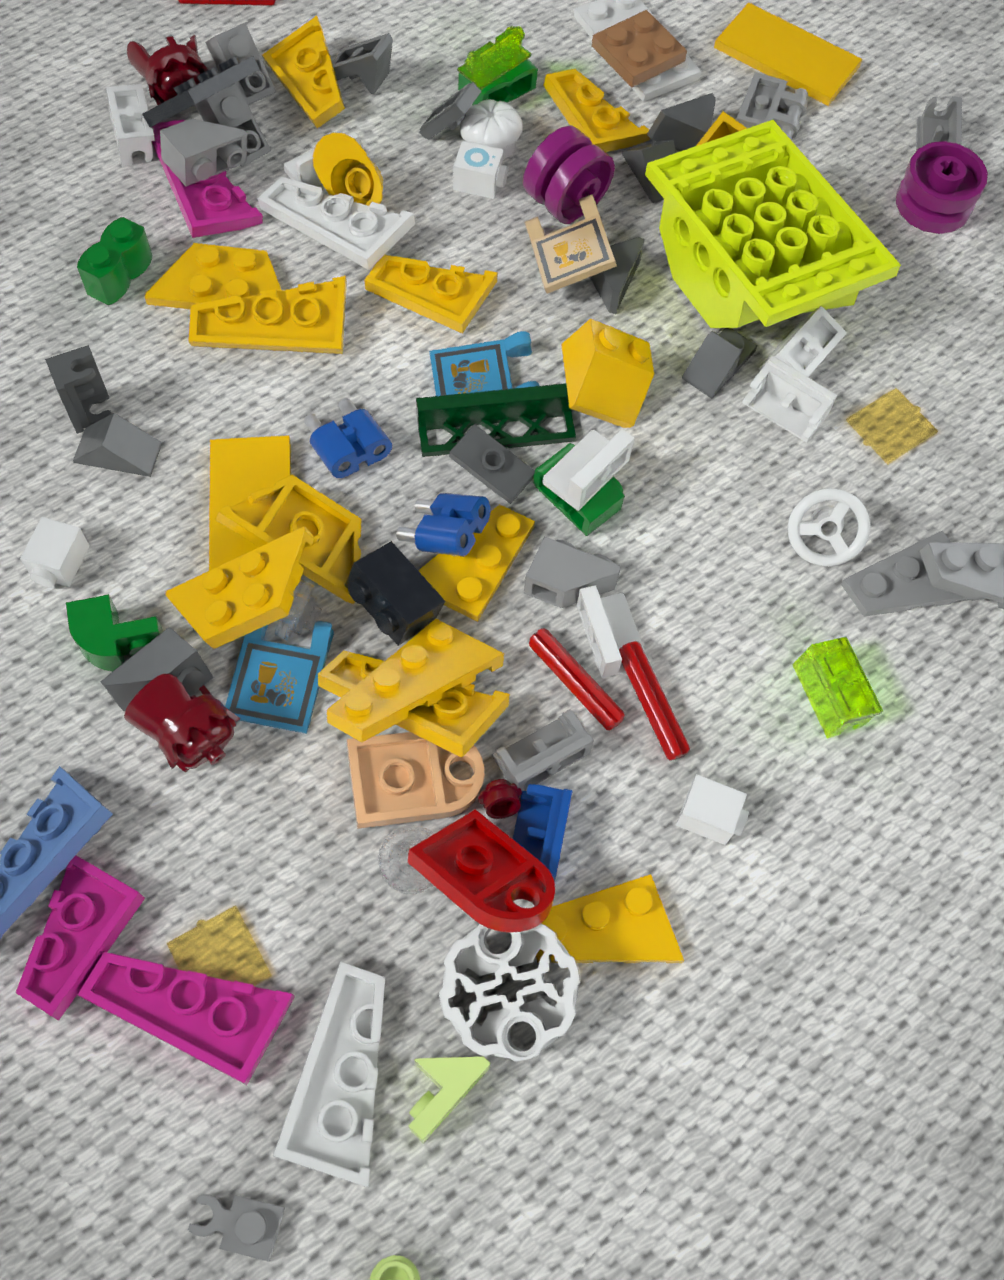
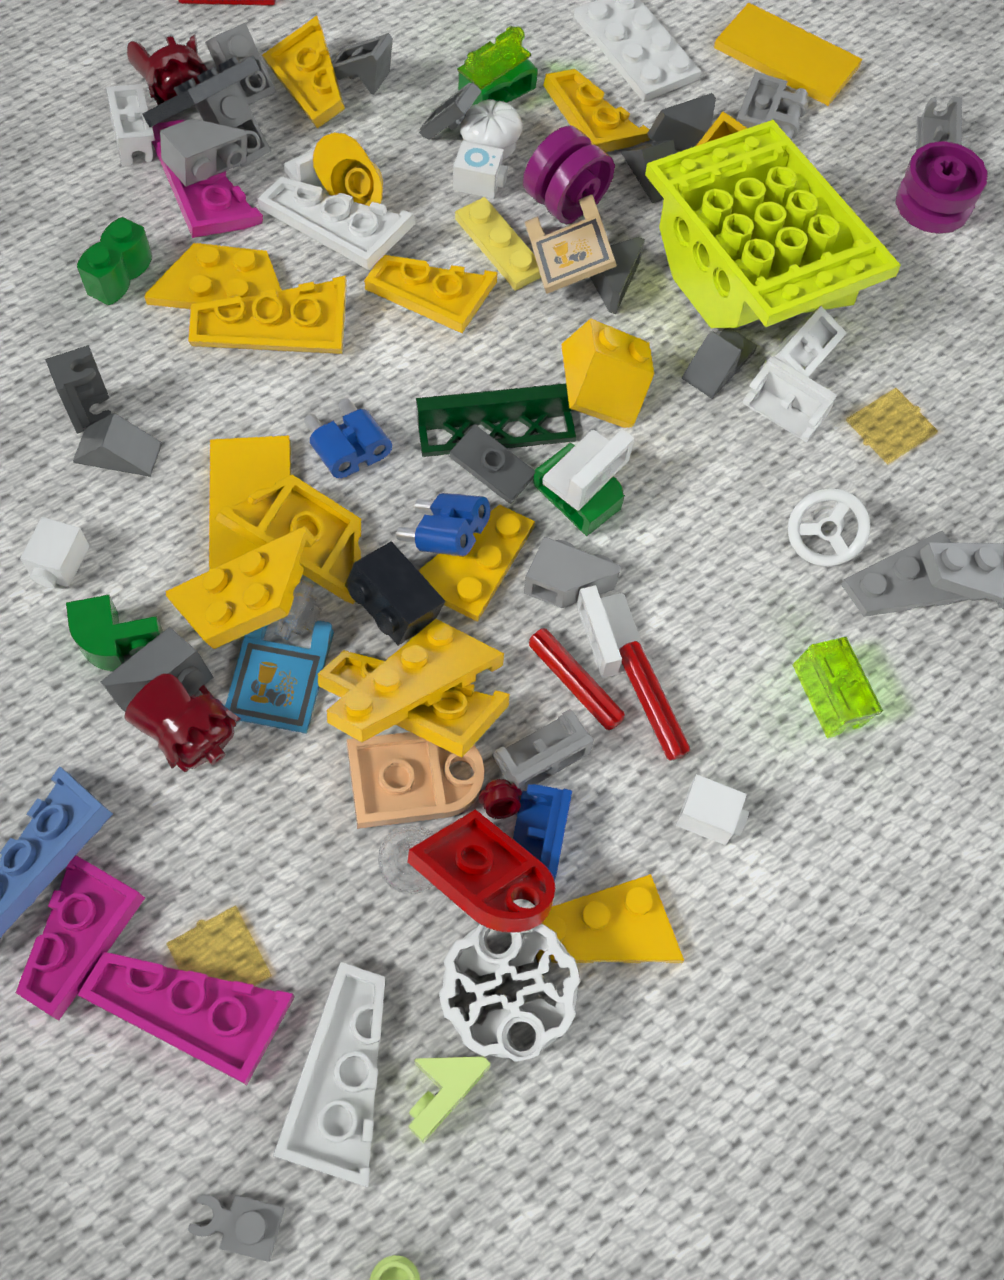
(478, 365): dark azure flag -> none
(499, 243): none -> light yellow plate
(639, 48): medium nougat plate -> none

